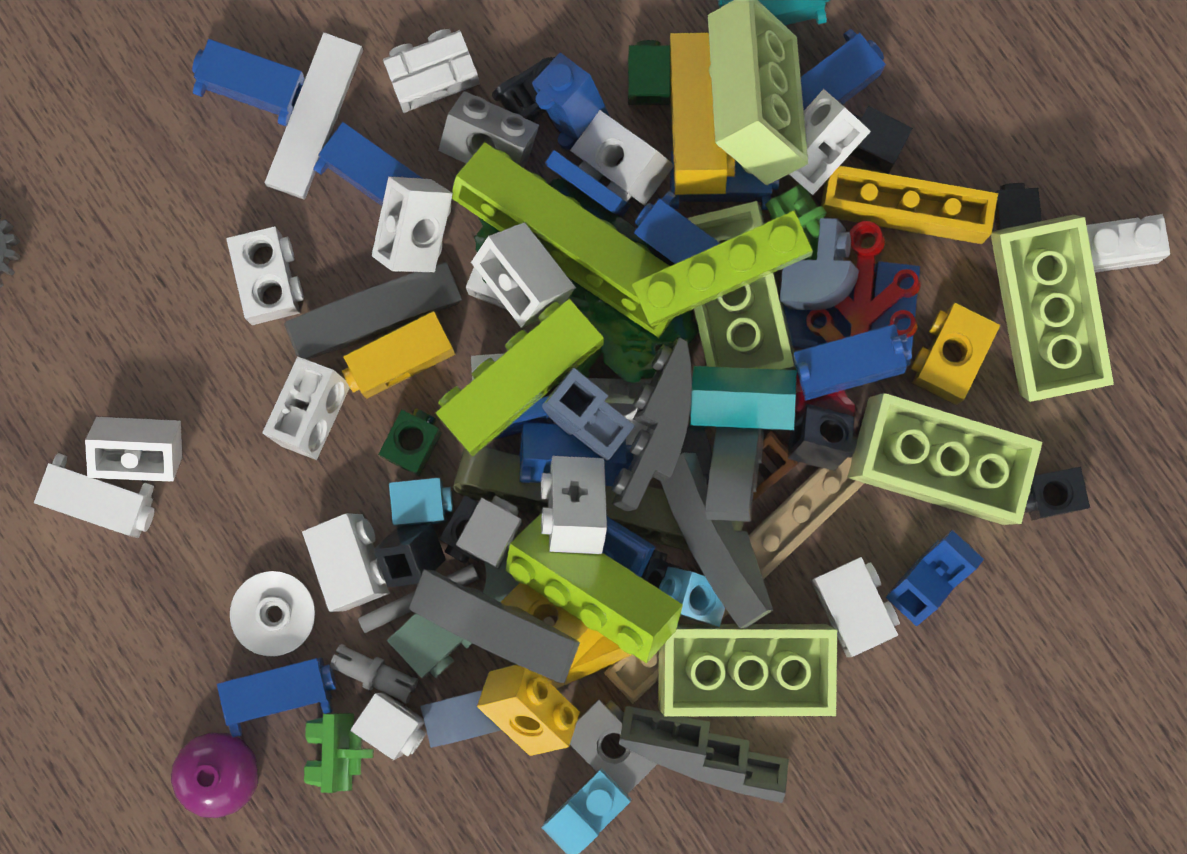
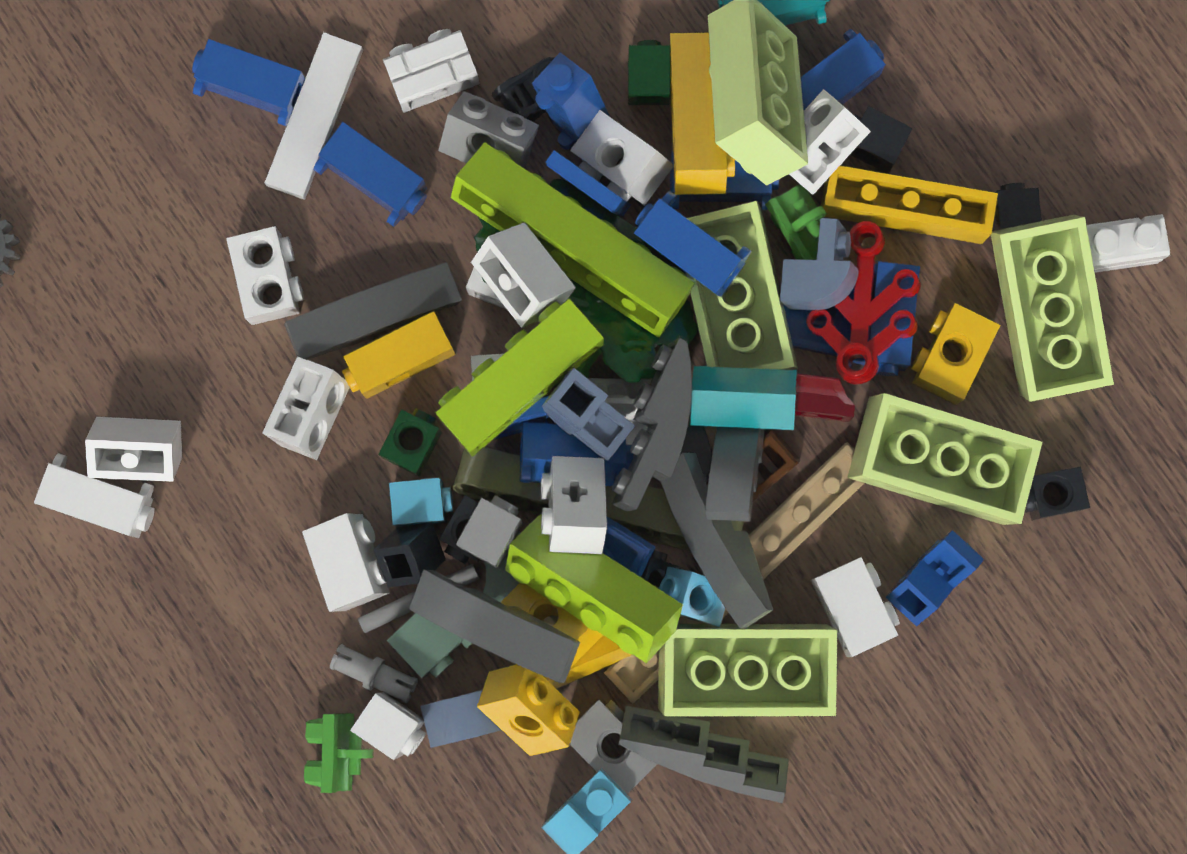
(214, 775): magenta cylinder -> none
(251, 608): white dish -> none
(276, 692): blue brick -> none
(412, 224): white brick -> none
(722, 268): lime brick -> none
(810, 447): black brick -> none
(852, 361): blue brick -> none

